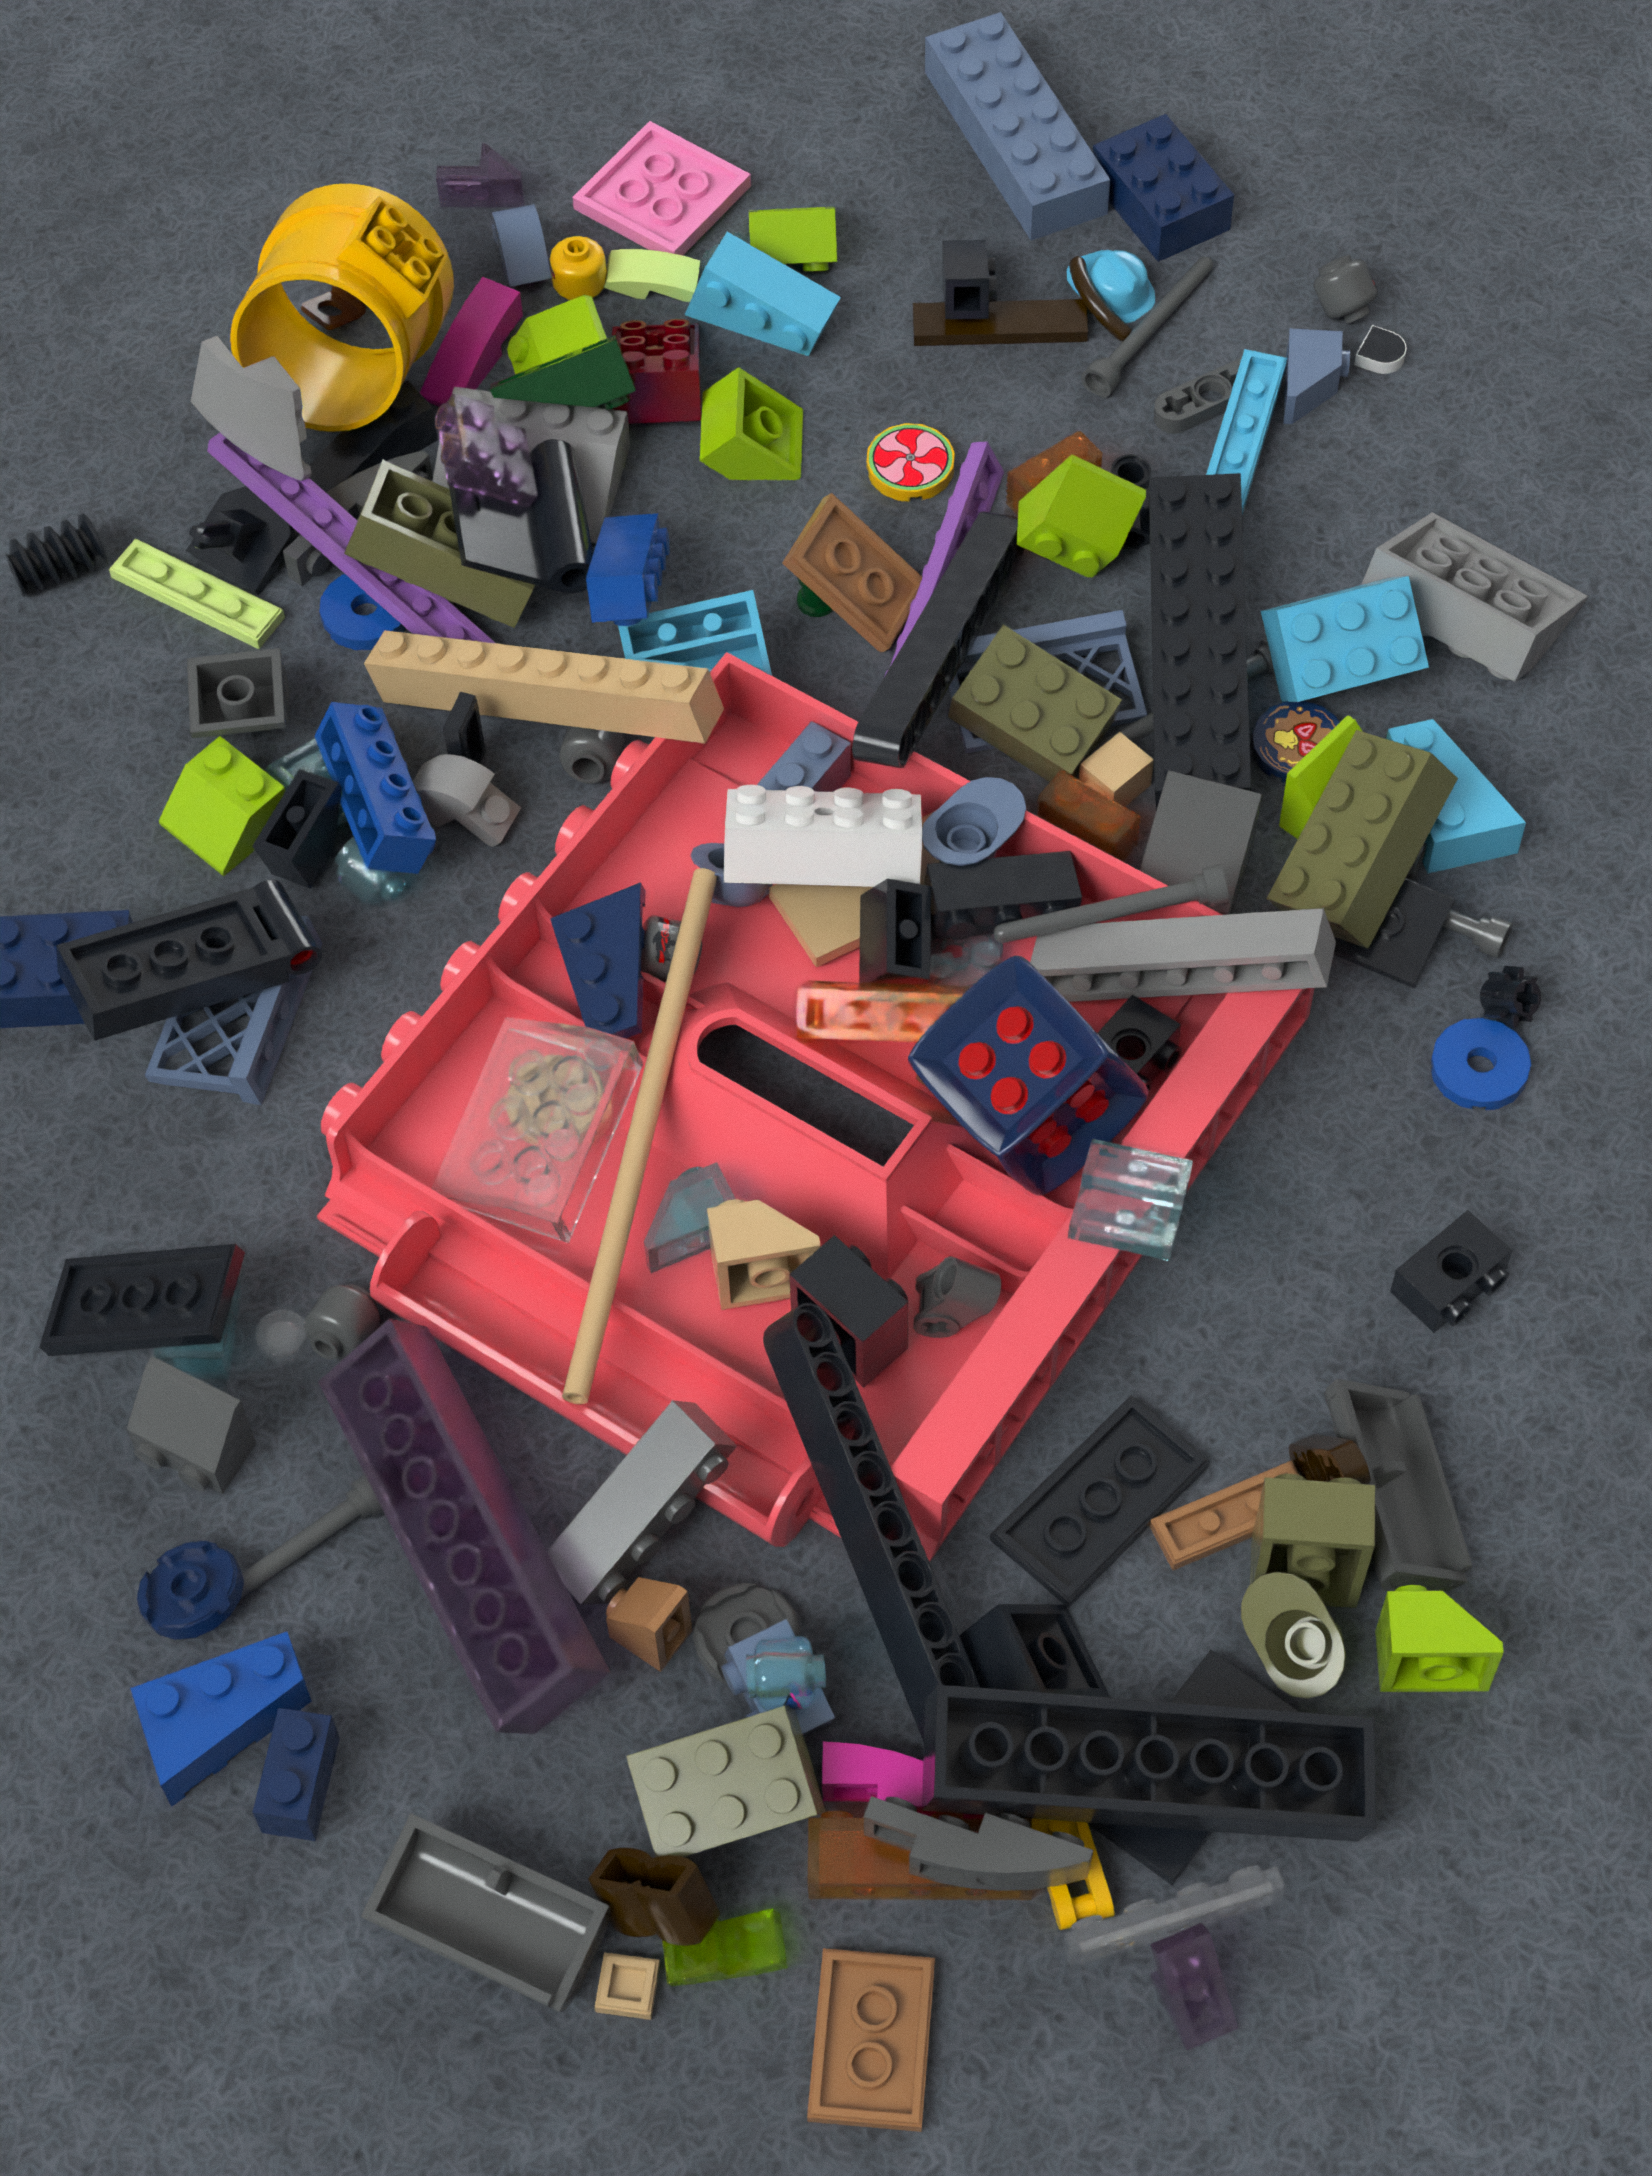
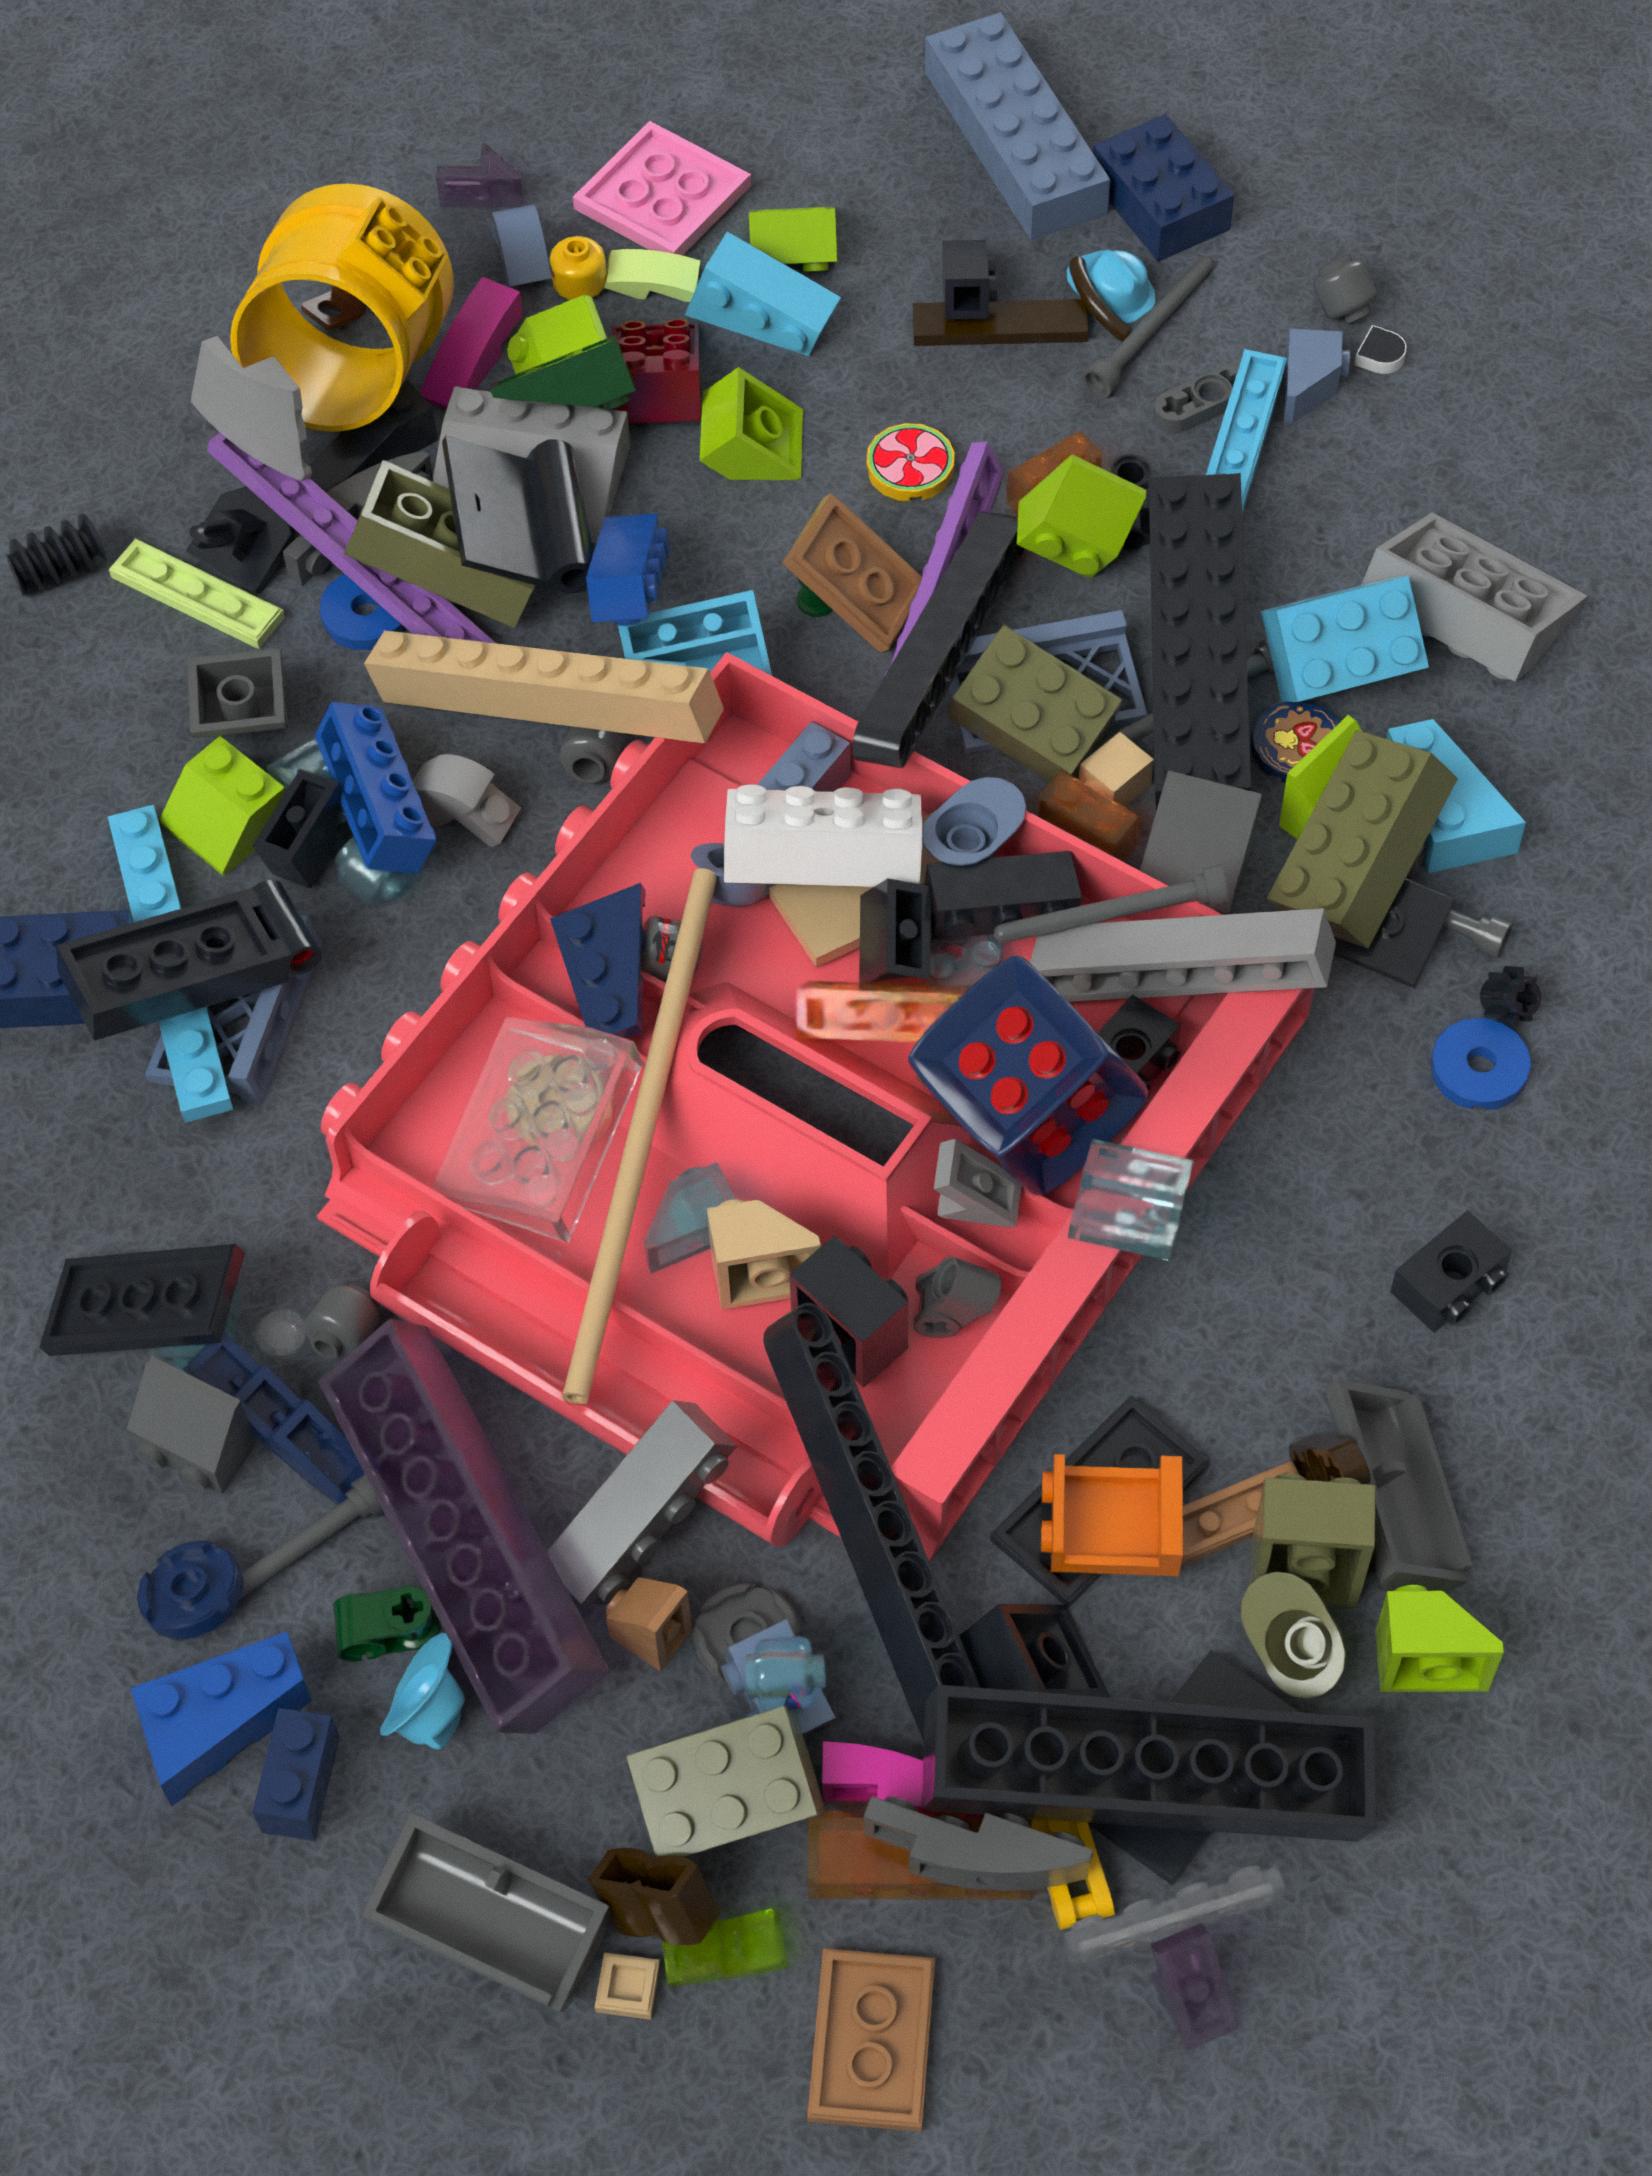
(189, 1036): none -> medium azure plate
(280, 1419): none -> dark blue slope
(379, 1623): none -> dark green piece
(427, 1698): none -> medium azure piece
(464, 729): black tile -> none
(484, 452): clear purple plate -> none
(974, 1187): none -> light grey slope
(1114, 1518): none -> orange panel

